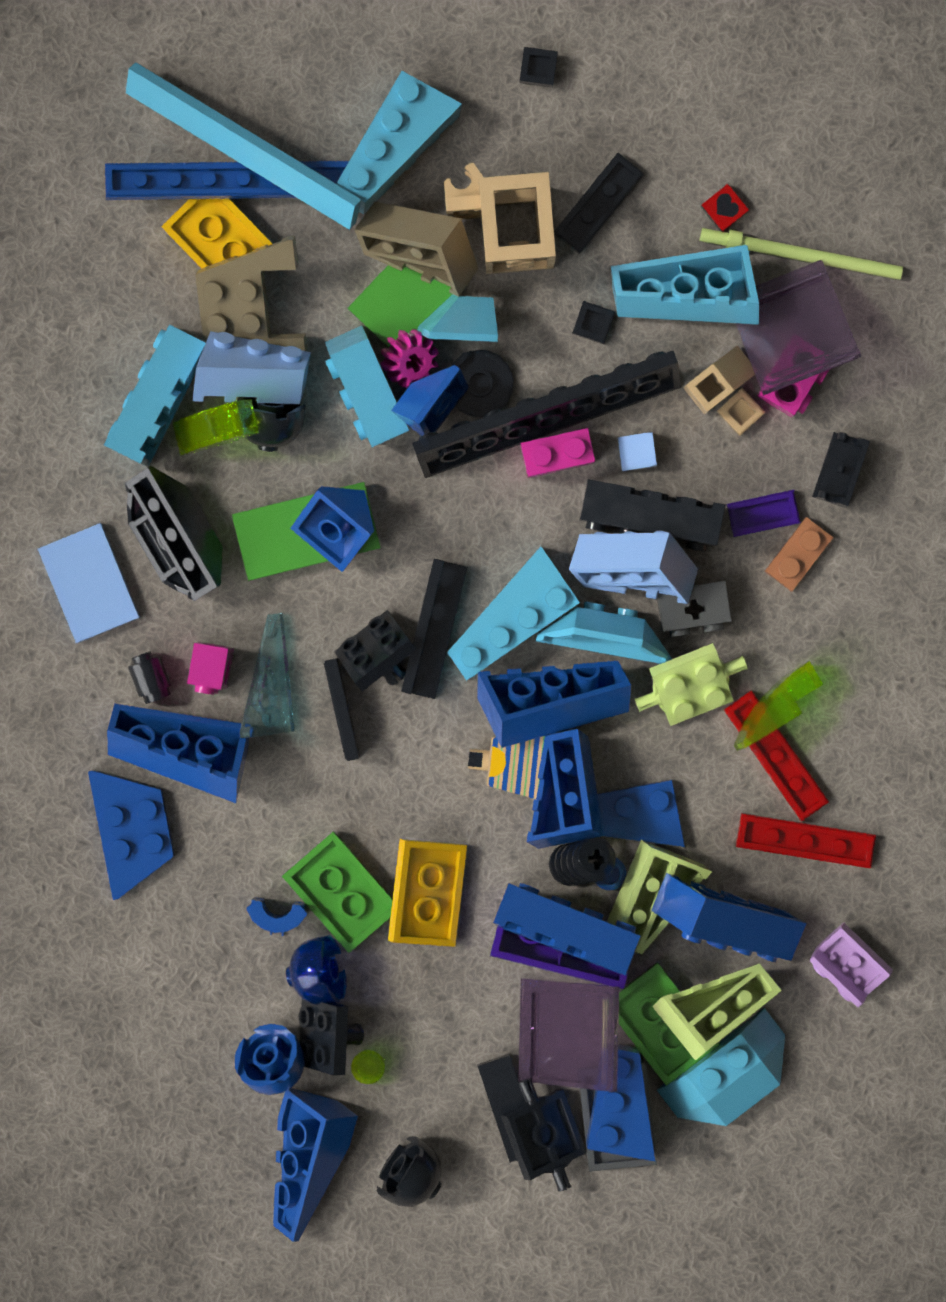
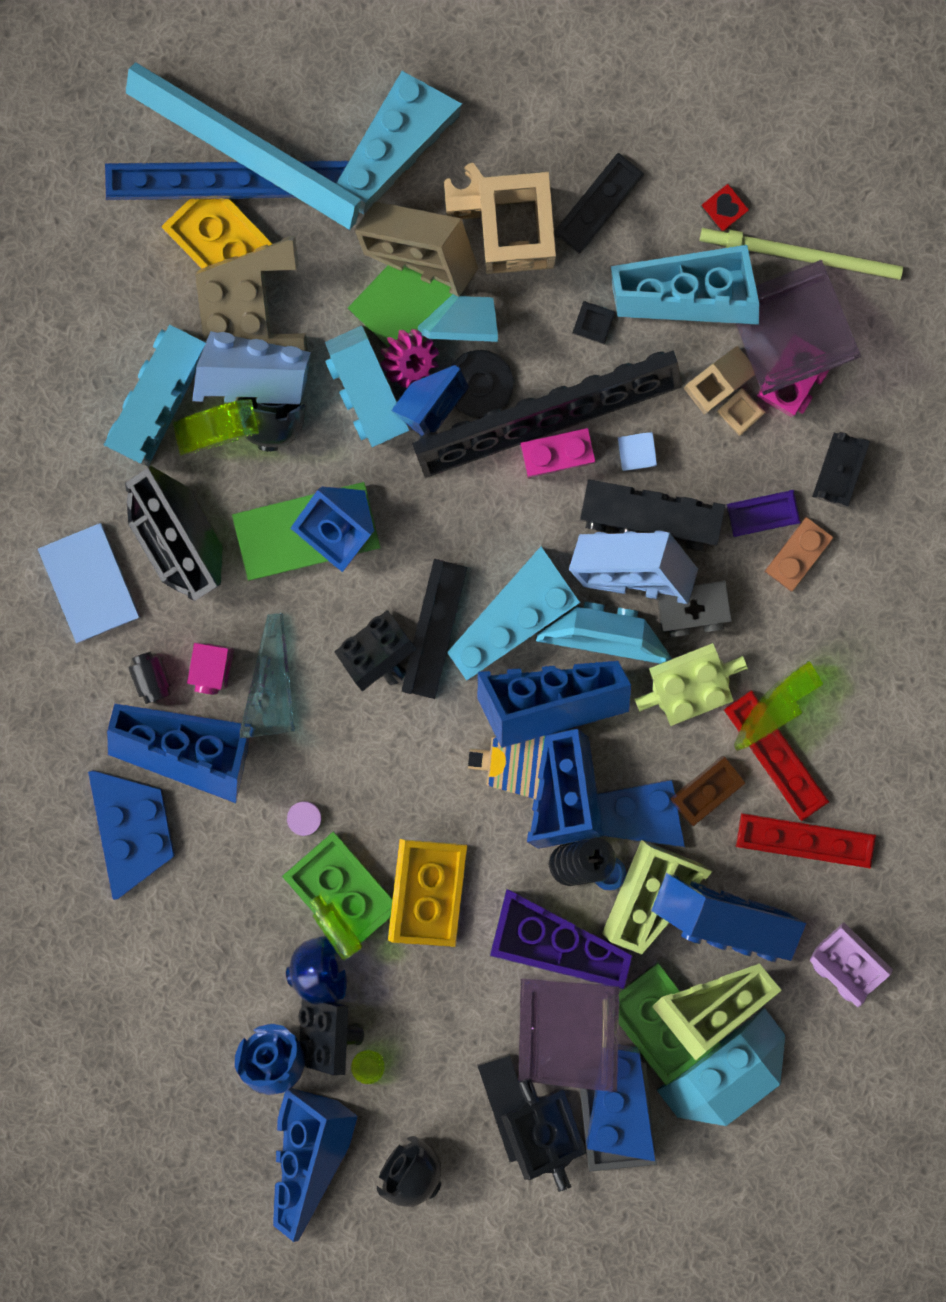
(276, 923): blue piece -> none
(304, 818): none -> lavender tile
(335, 928): none -> clear neon green cylinder
(341, 709): black tile -> none
(538, 67): black plate -> none
(567, 929): blue wedge -> none
(707, 791): none -> reddish brown plate

